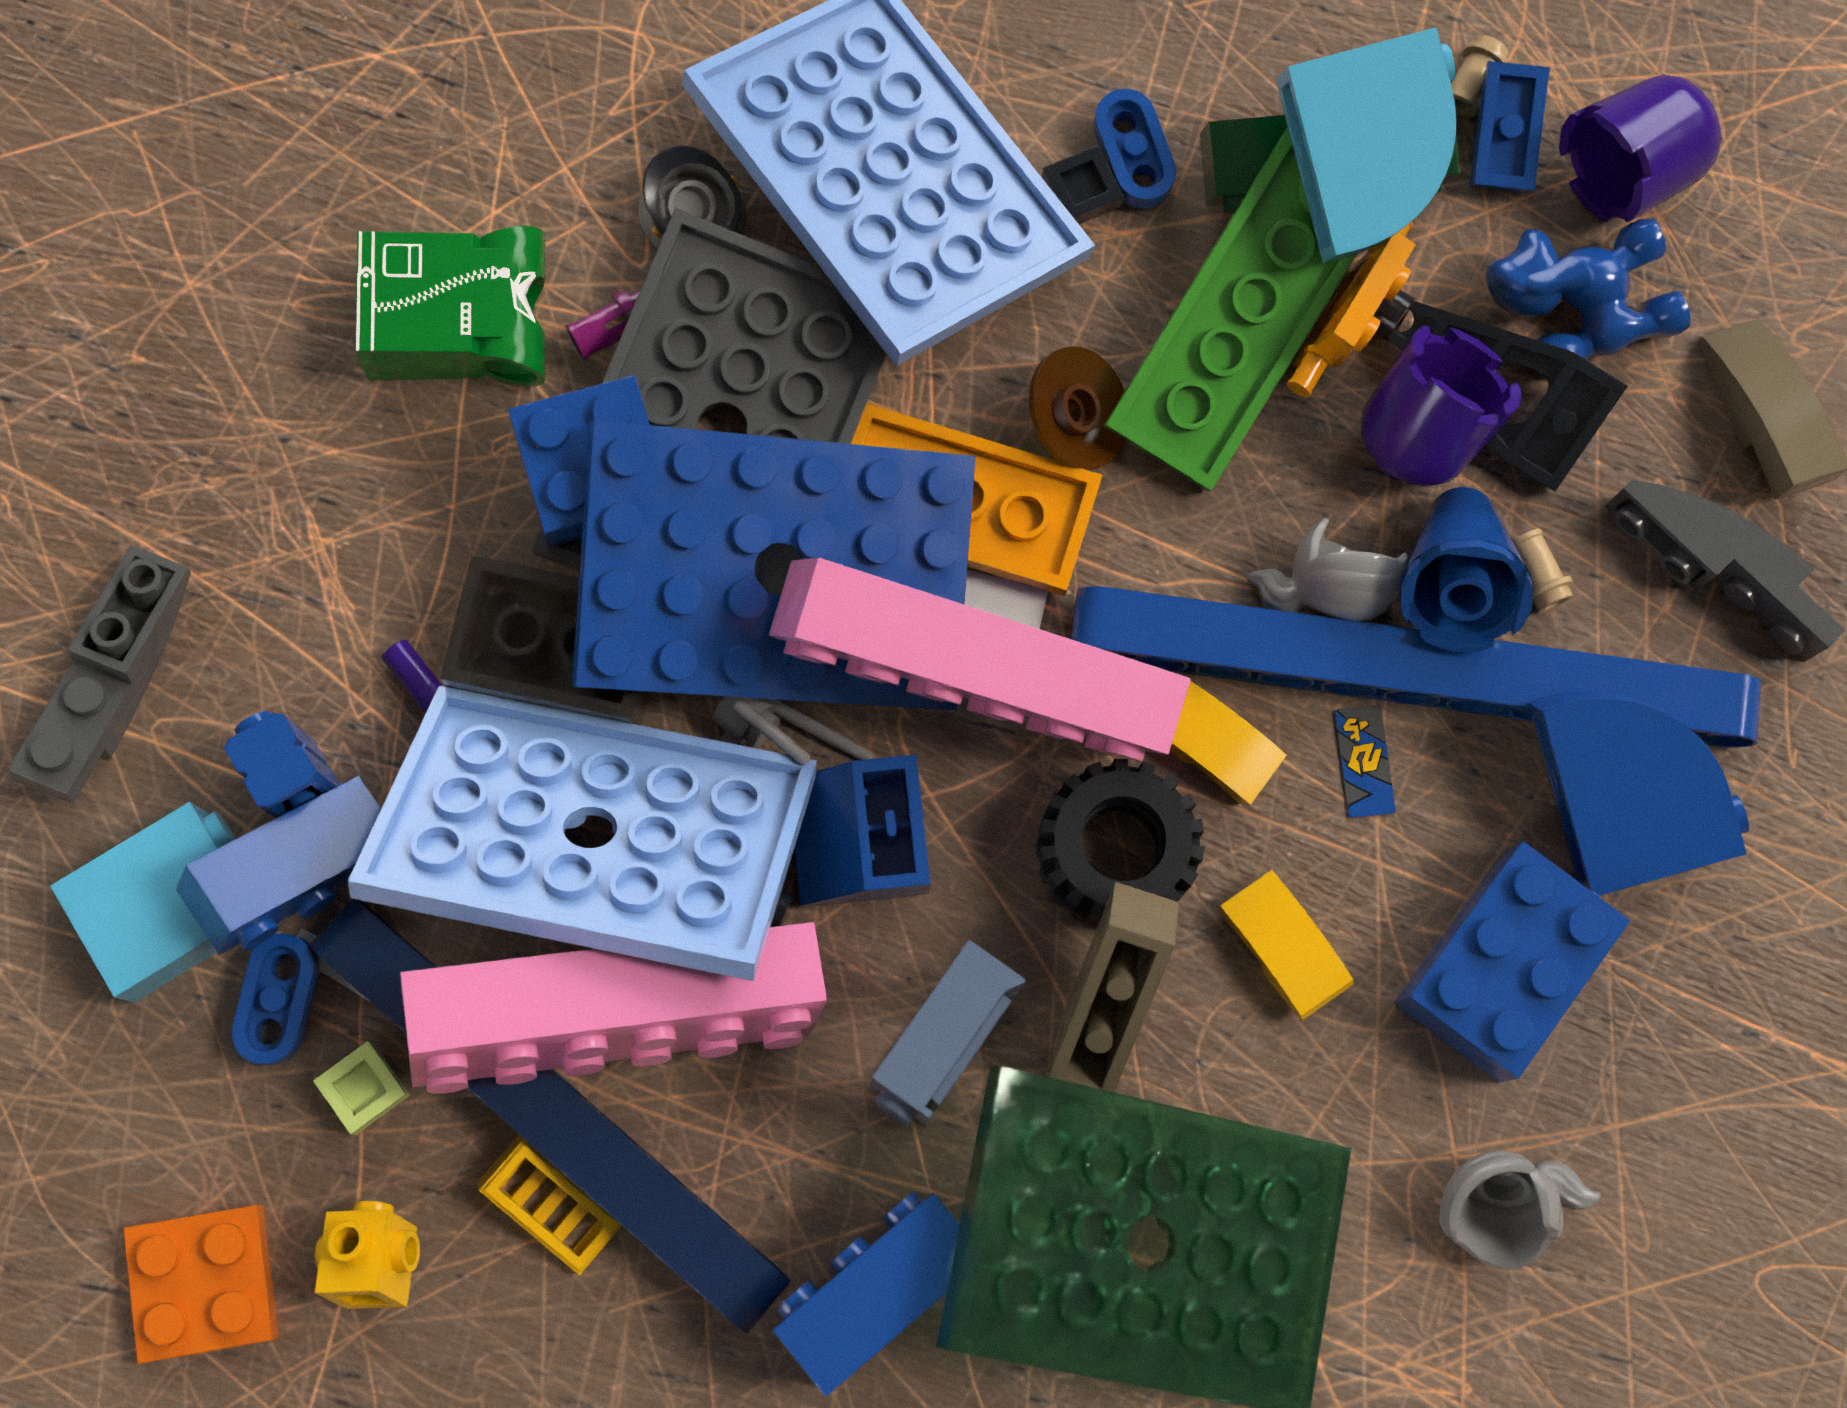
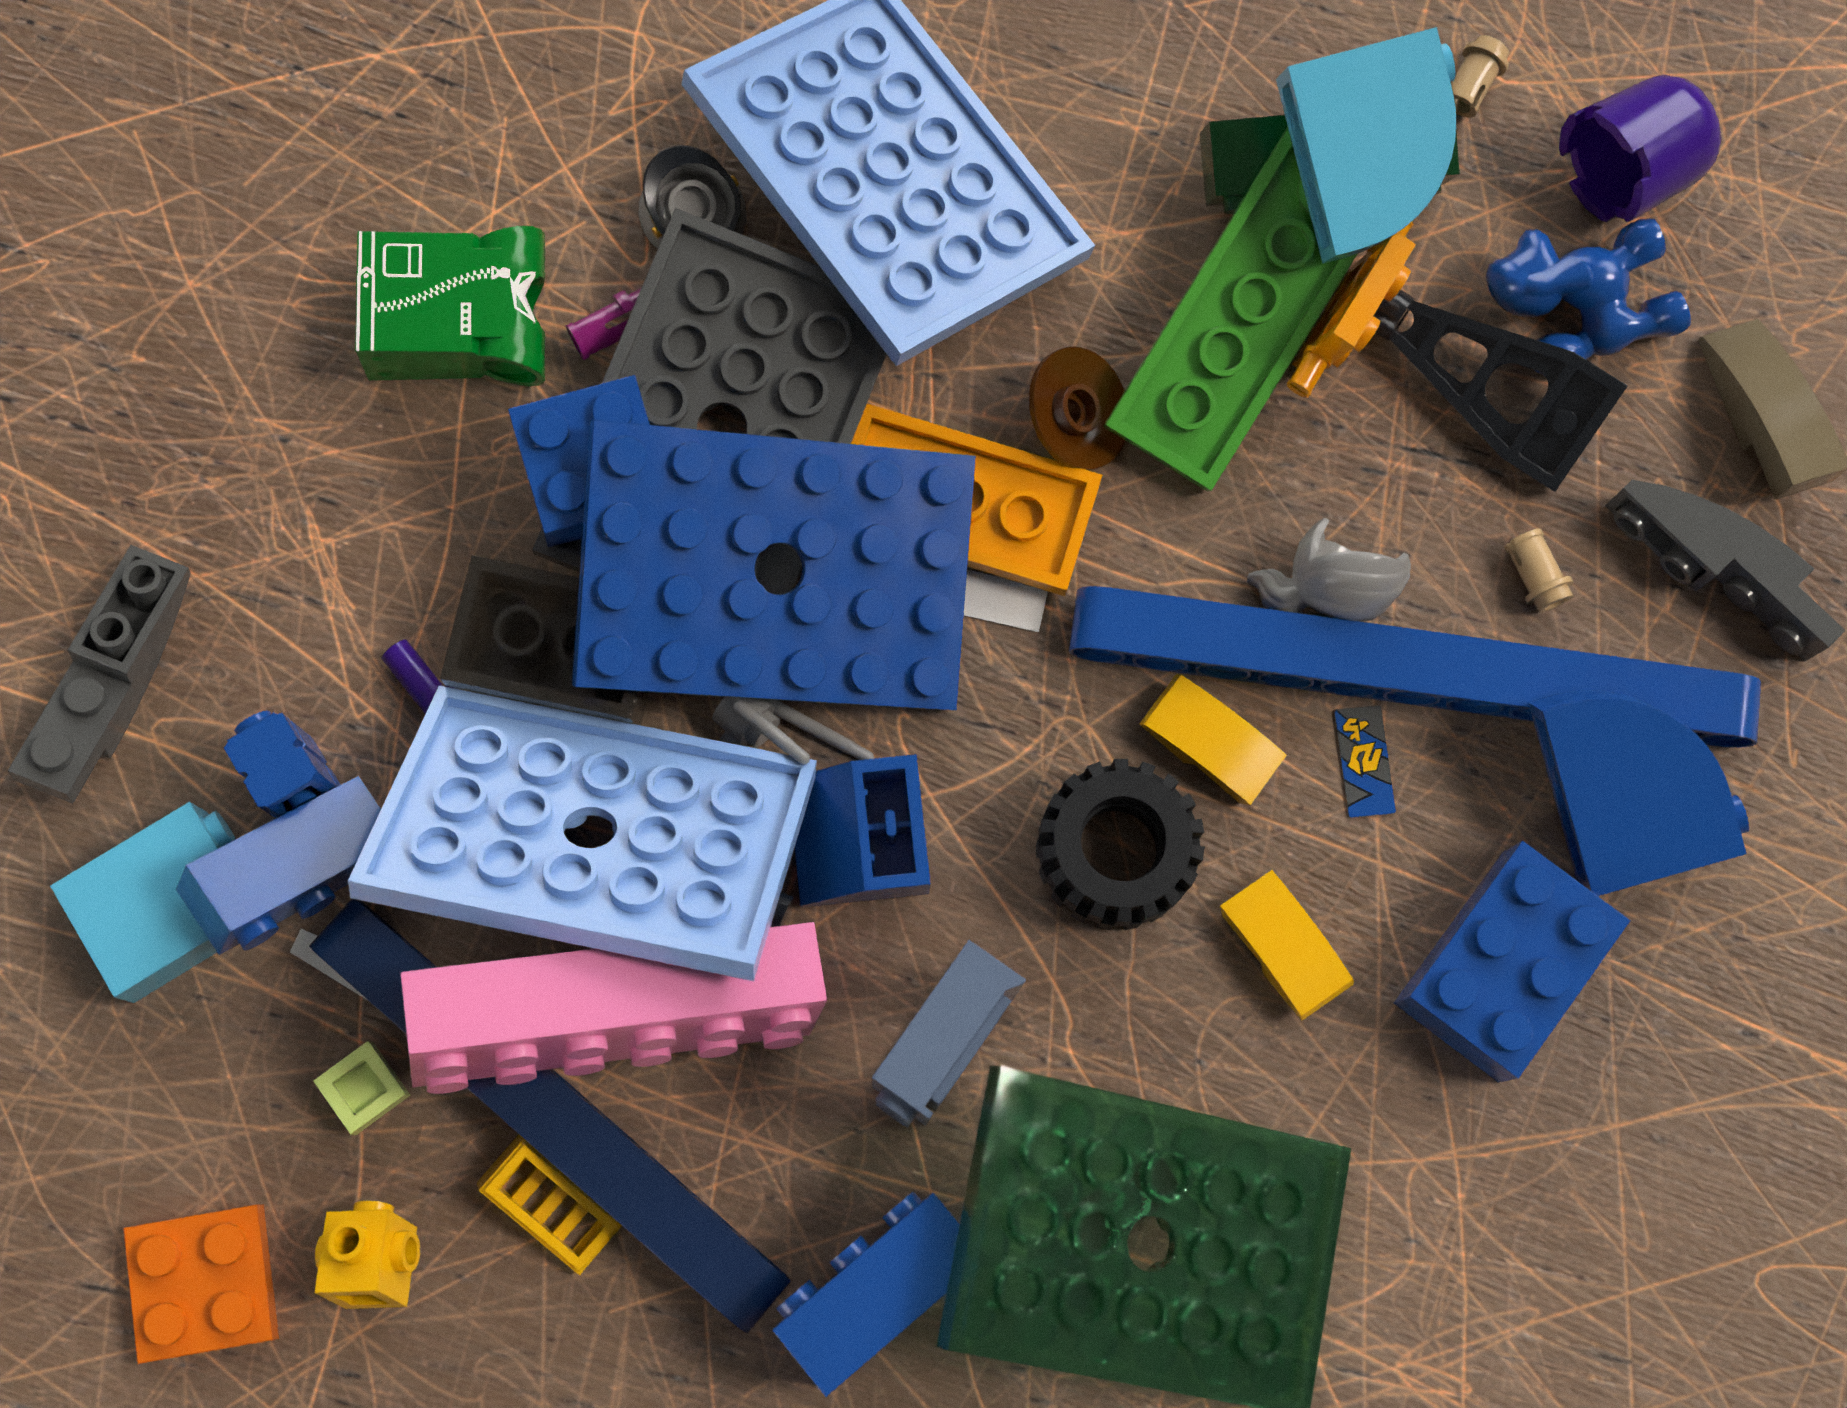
(270, 998): blue plate -> none
(977, 655): bright pink brick -> none
(1084, 184): black plate -> none
(1114, 988): dark tan brick -> none
(1136, 152): blue plate -> none
(1436, 408): dark purple cylinder -> none
(1465, 575): blue cone -> none
(1509, 127): blue plate -> none
(1509, 1208): light grey hair -> none

